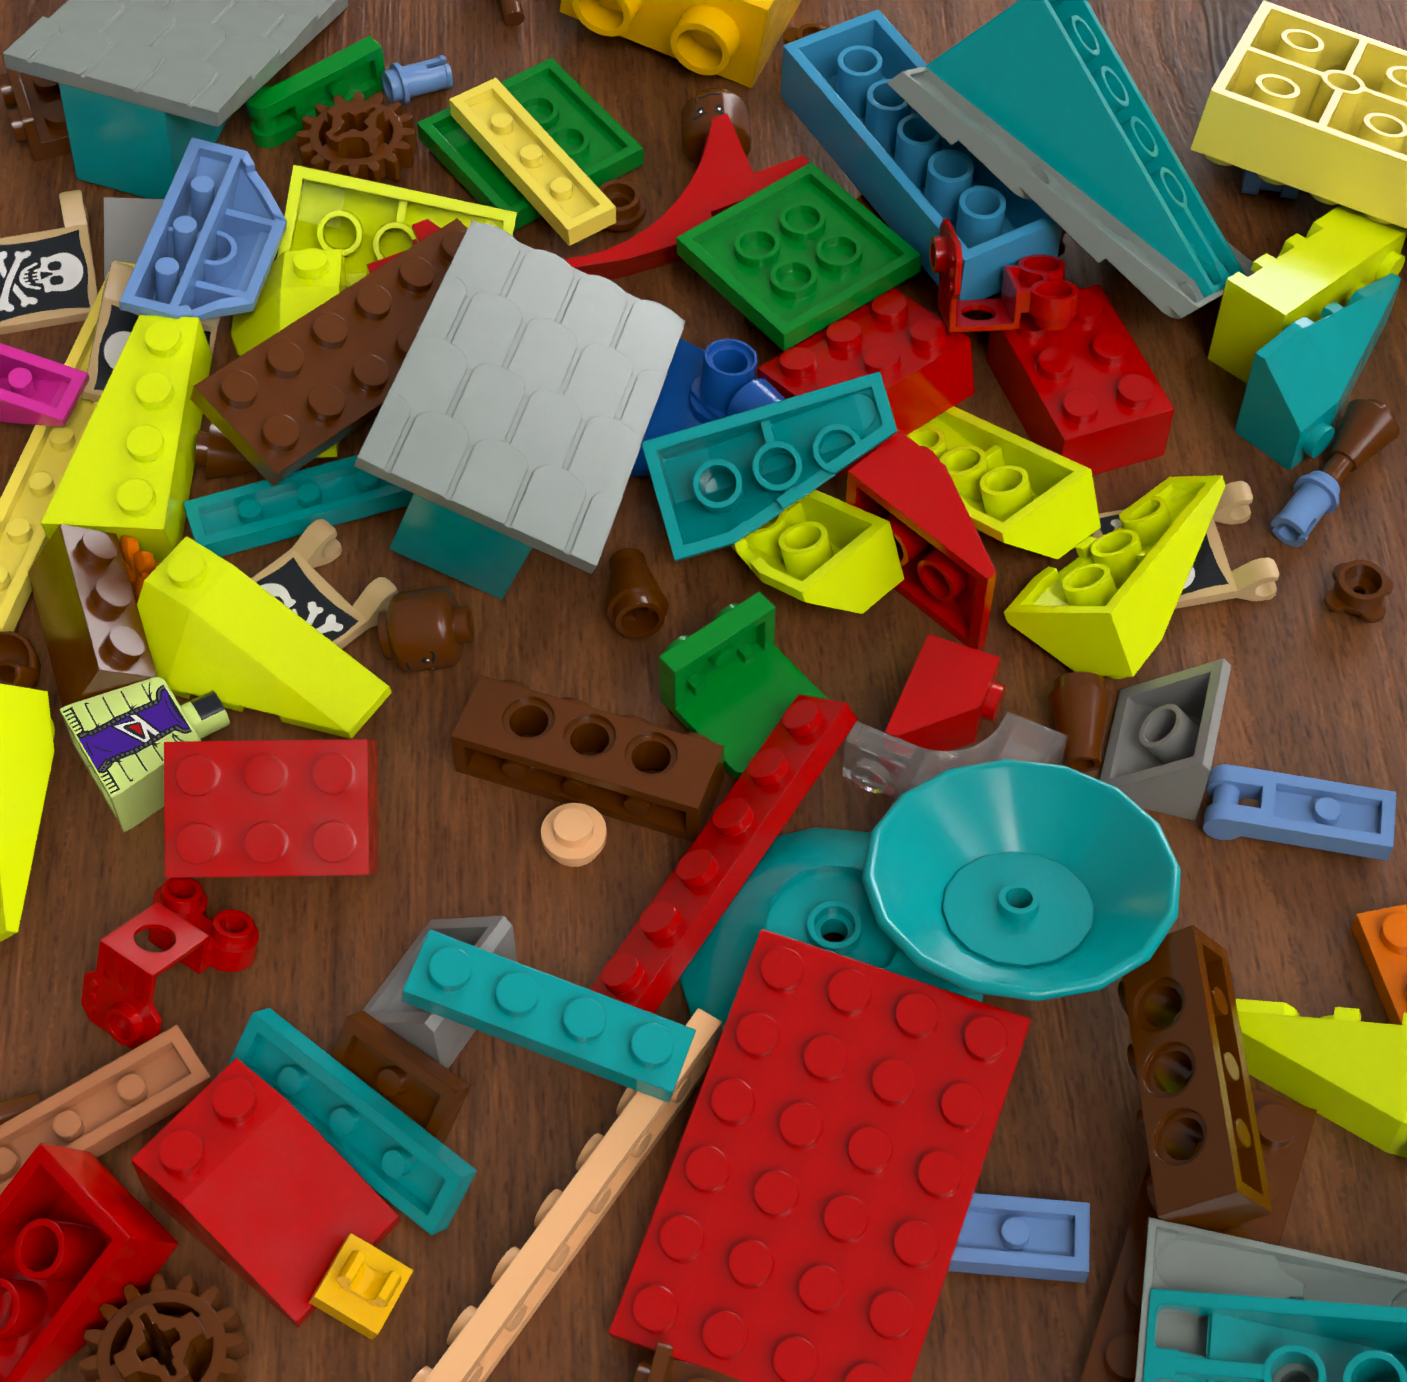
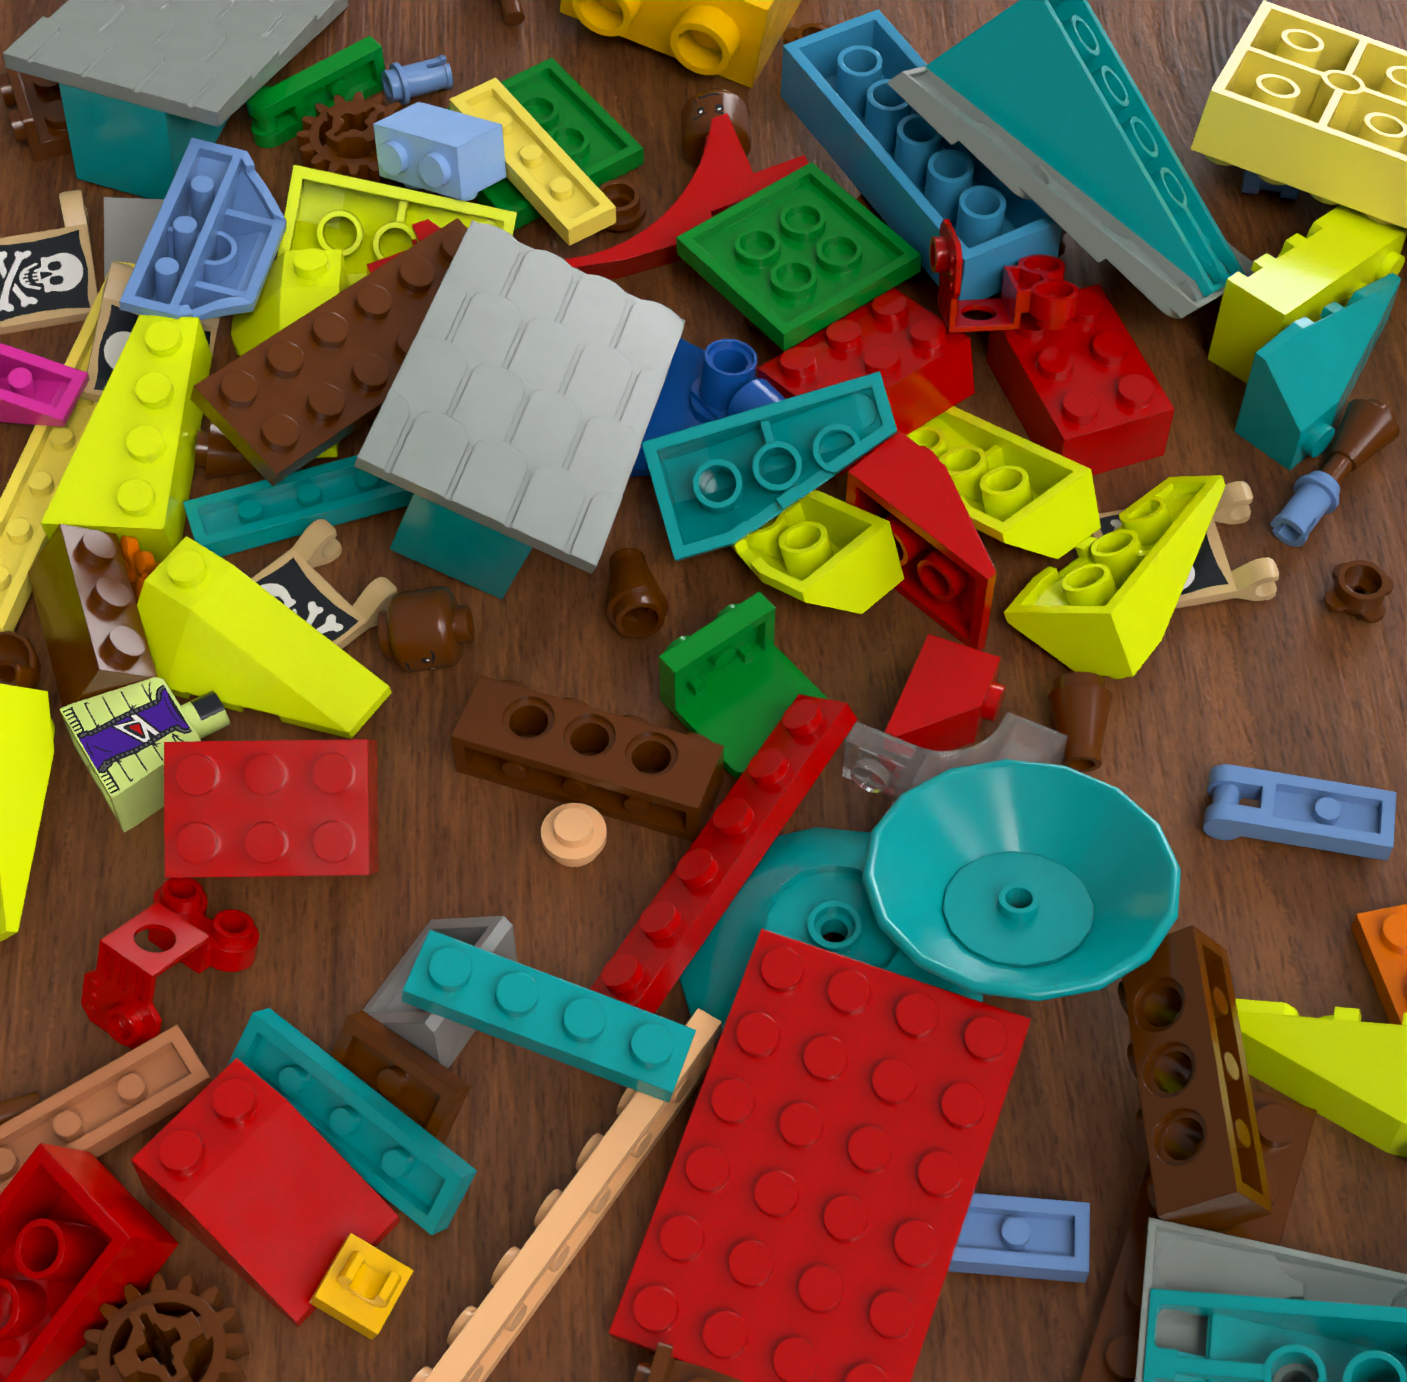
(440, 151): none -> light blue brick
(1167, 739): light grey slope -> none

